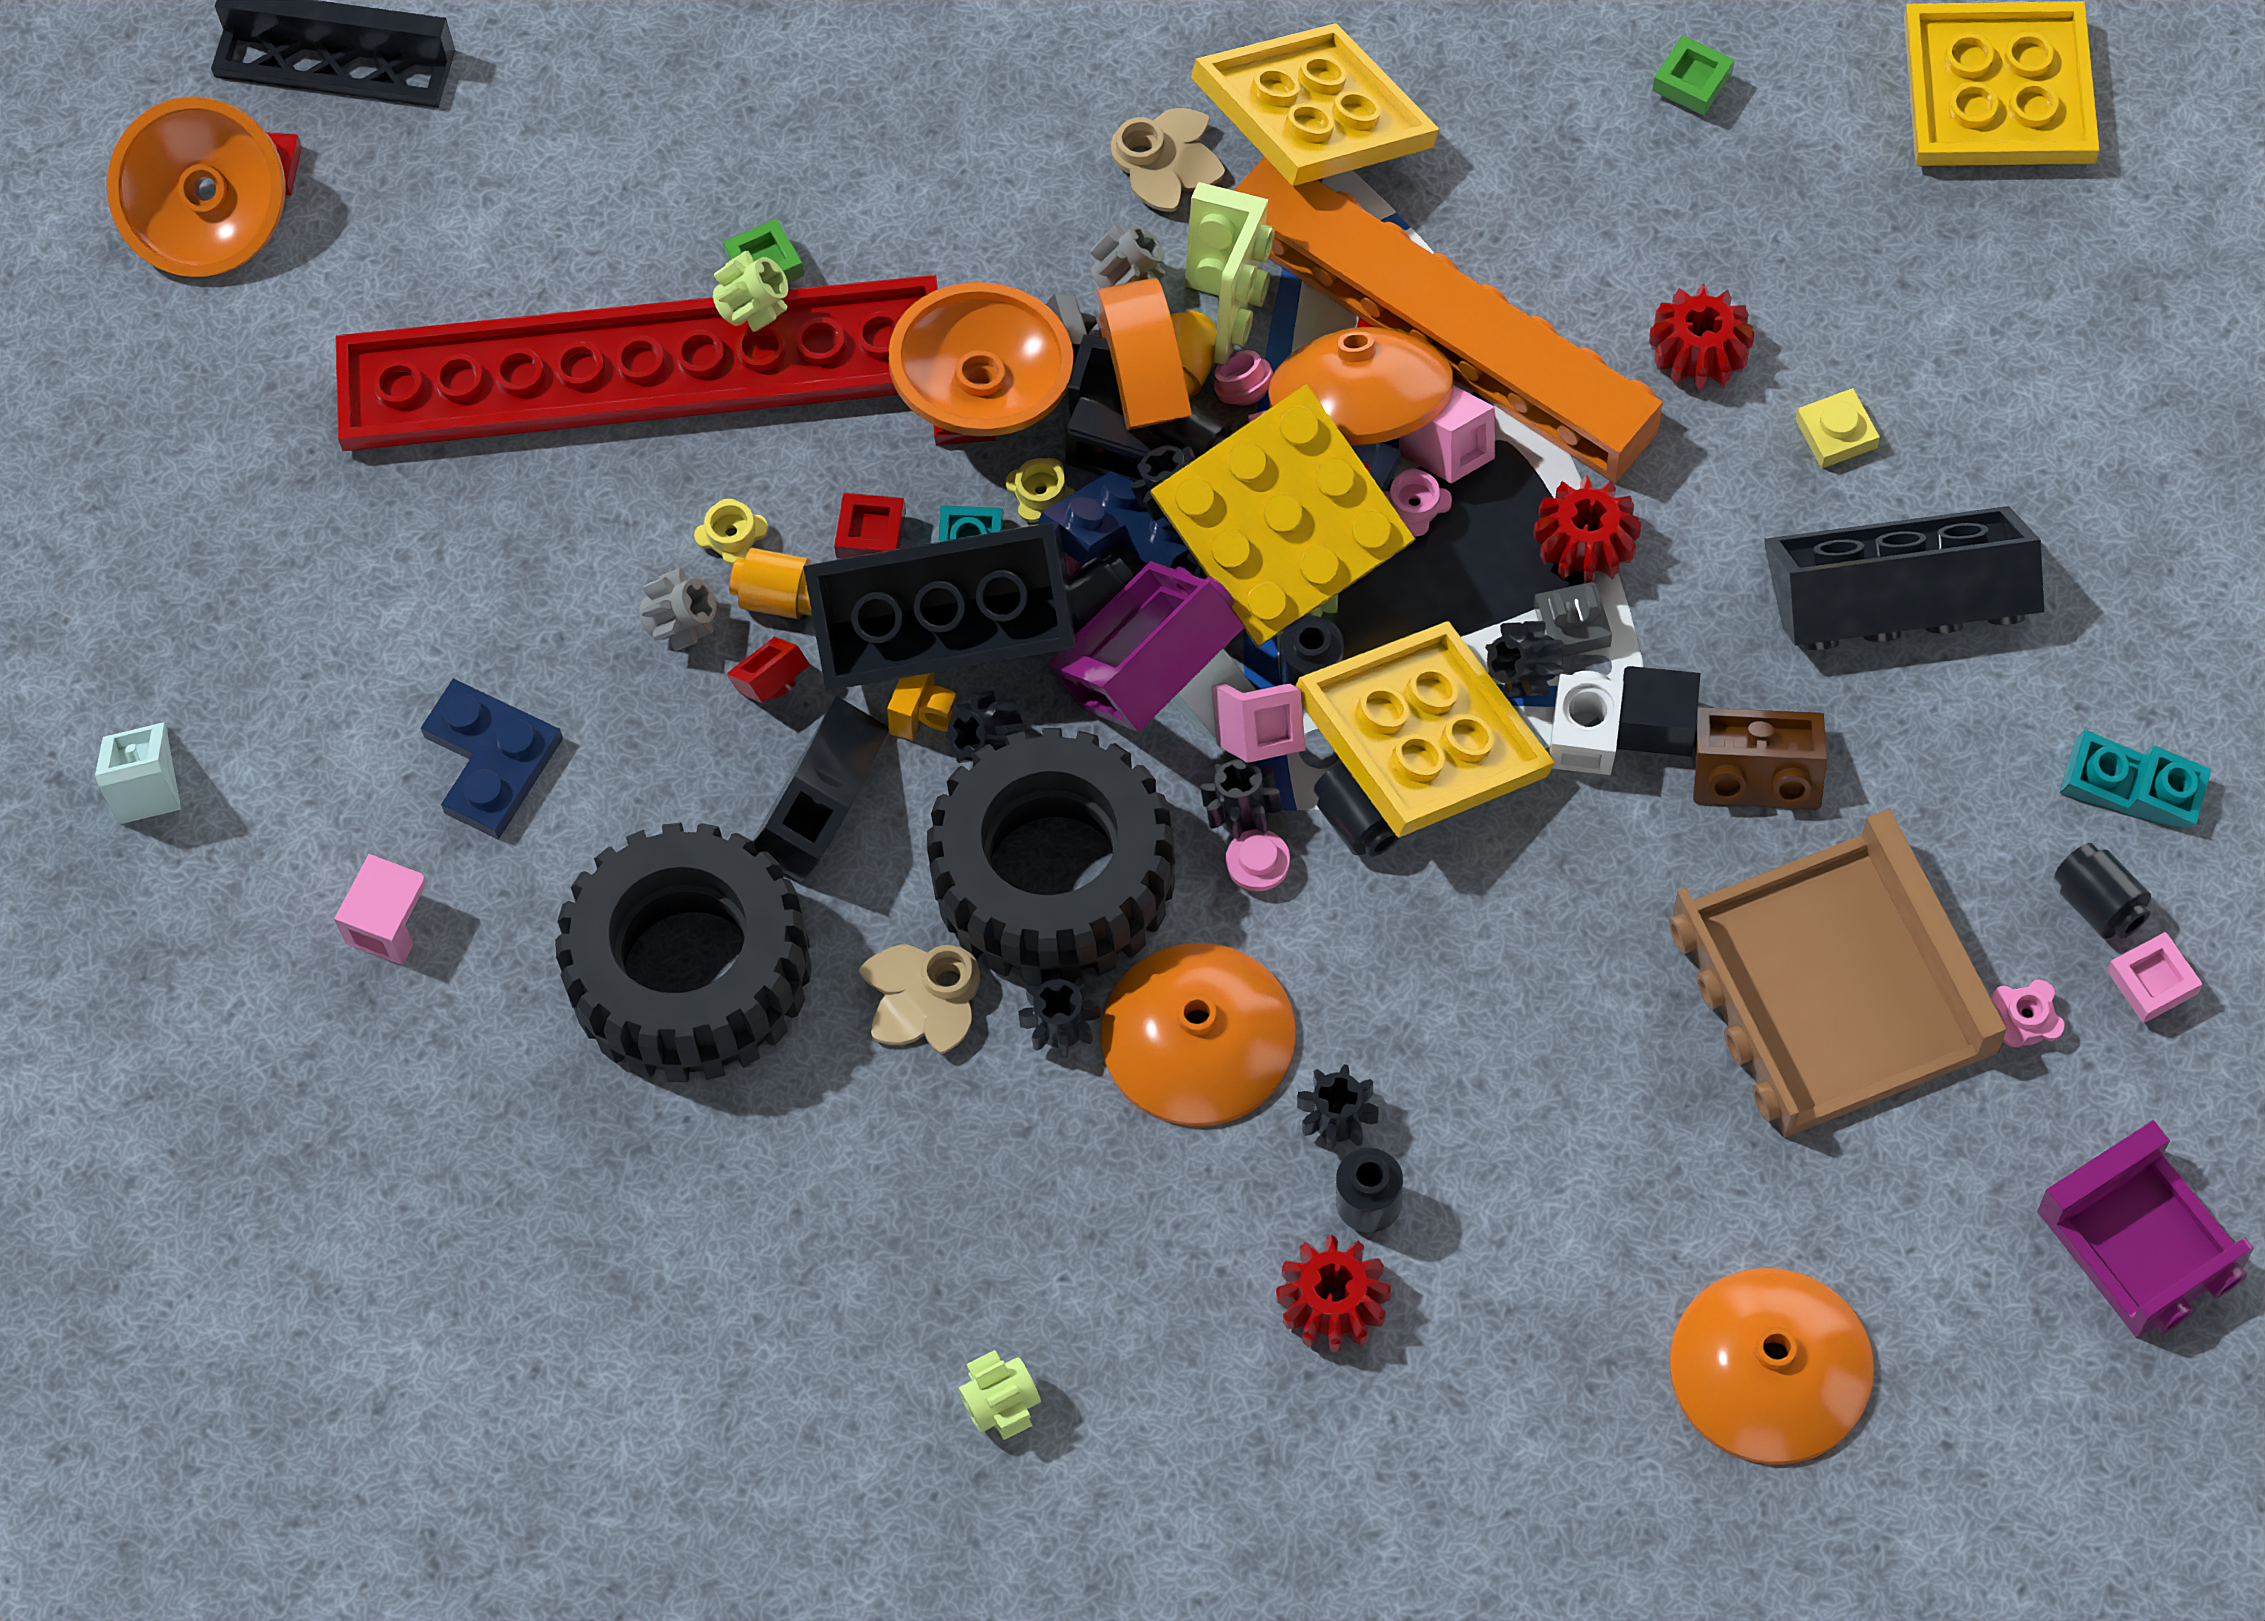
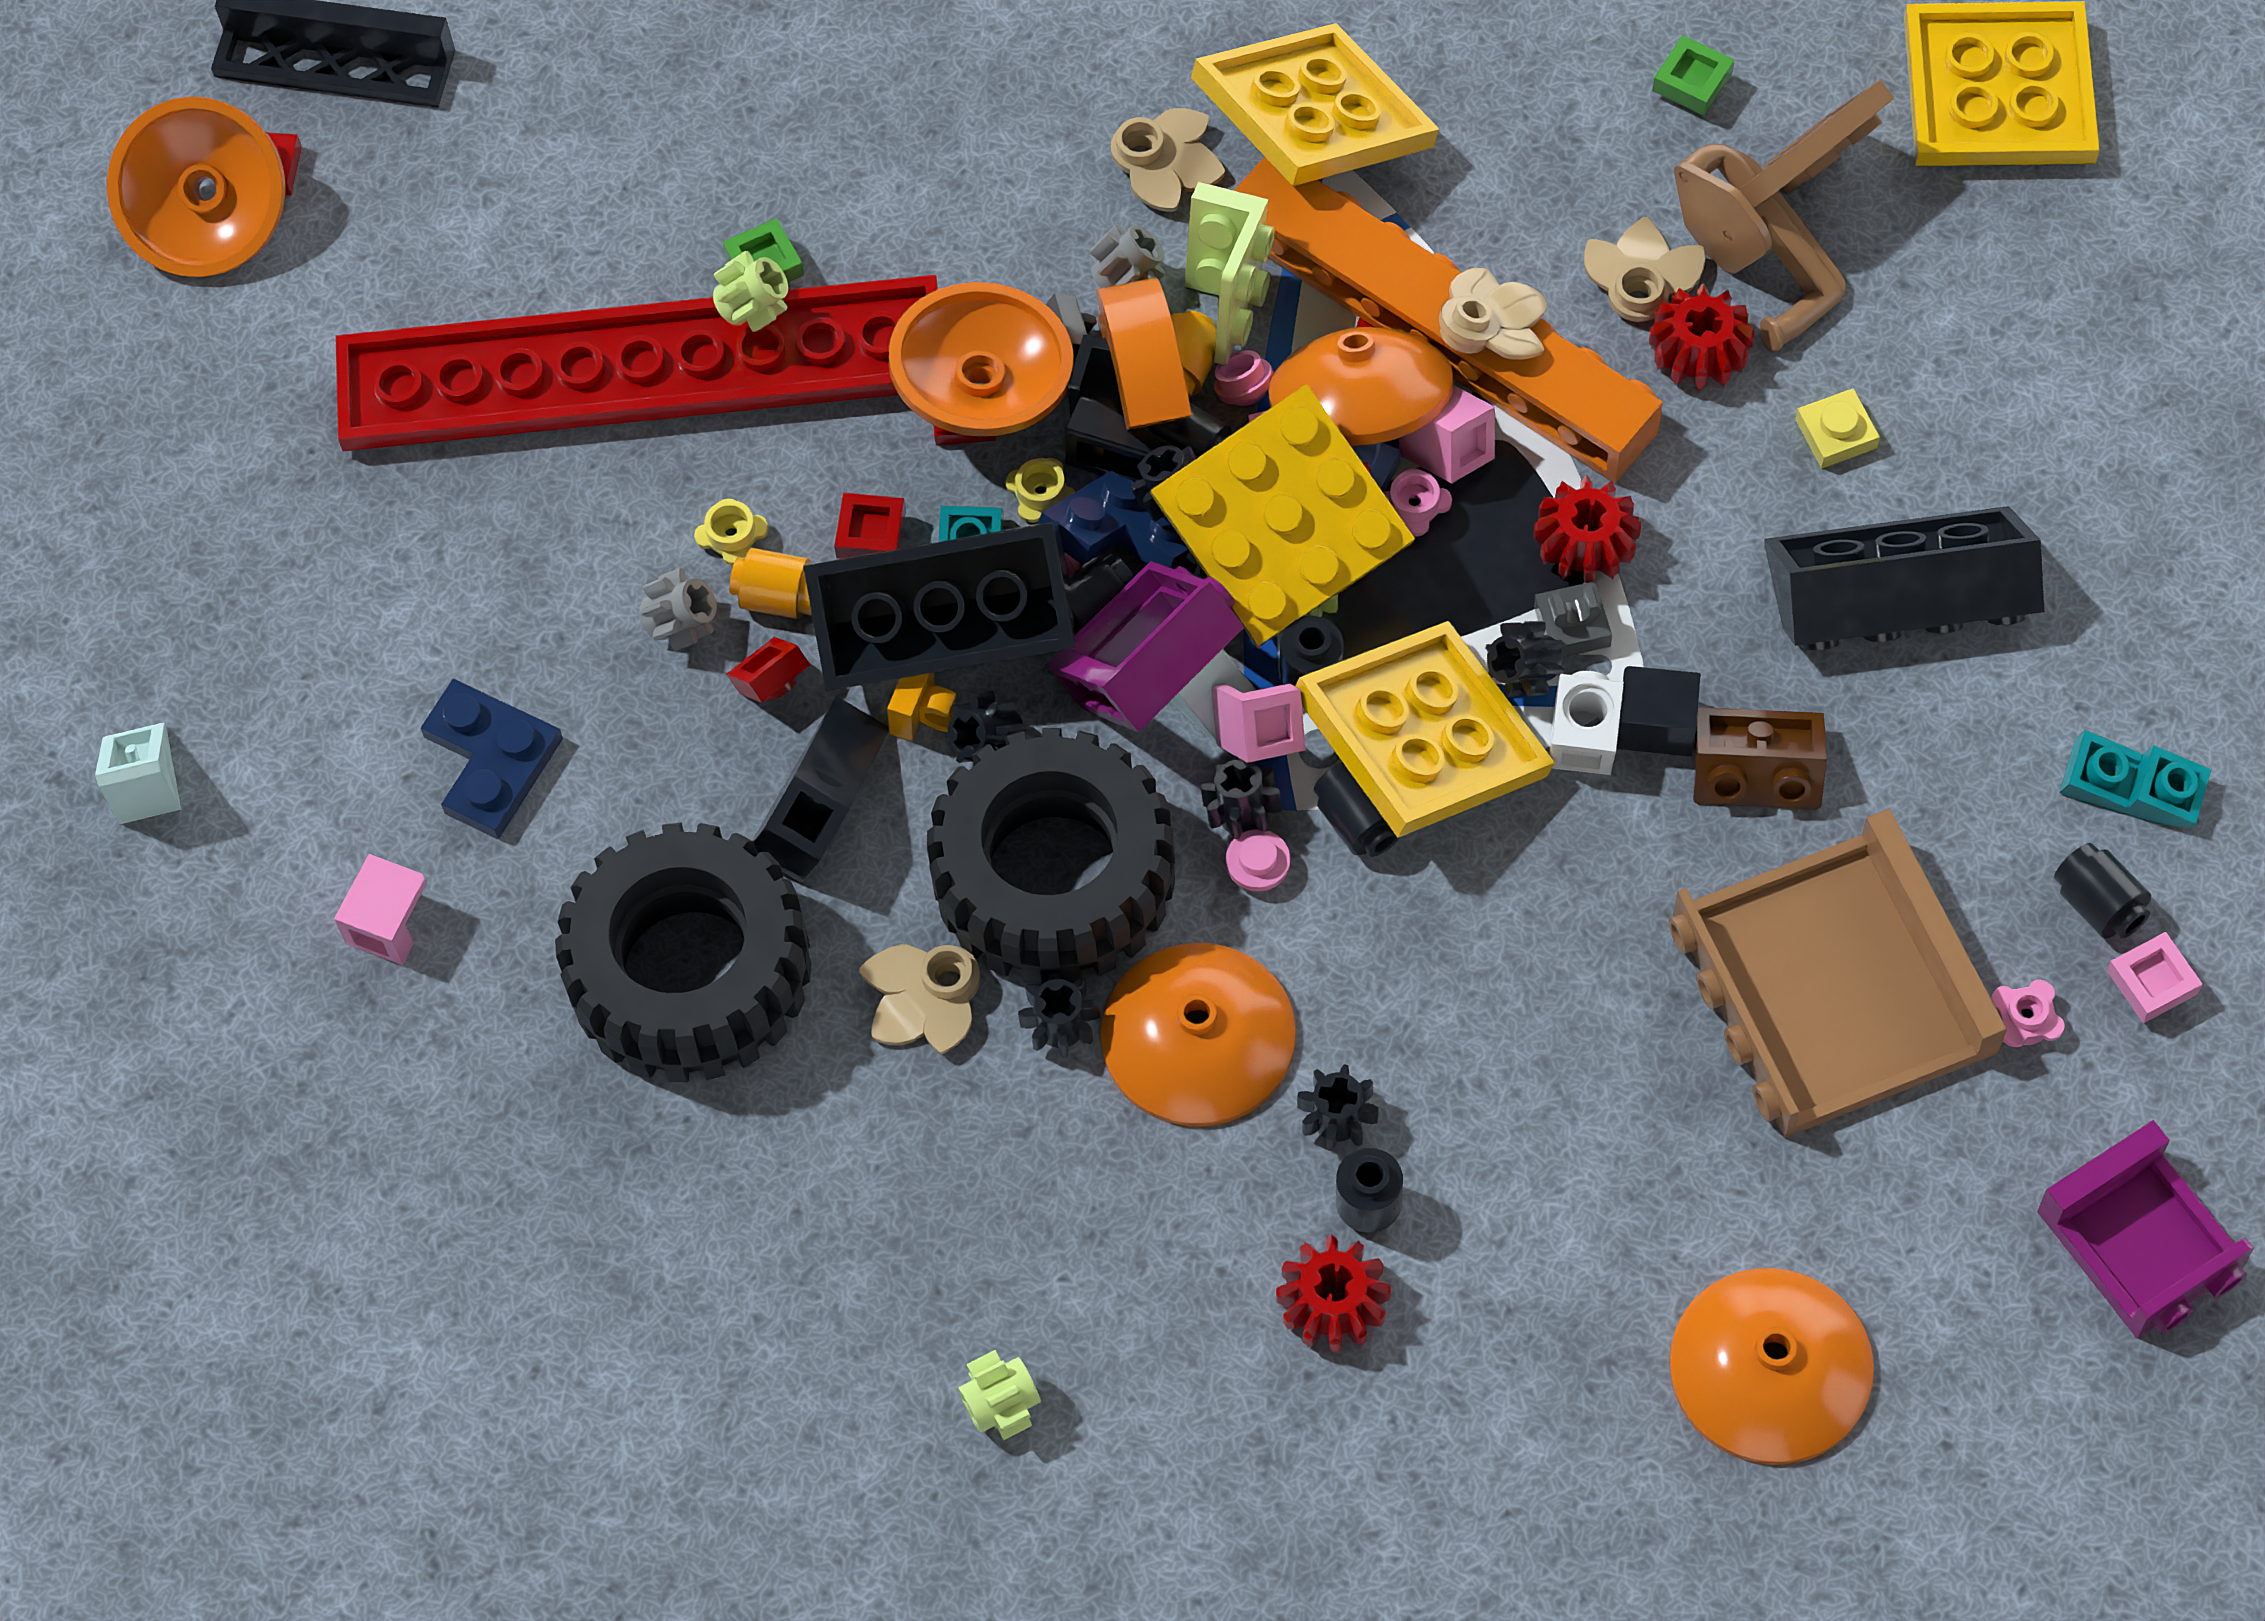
(1491, 316): none -> tan plate
(1642, 264): none -> tan plate
(1750, 216): none -> medium nougat plate

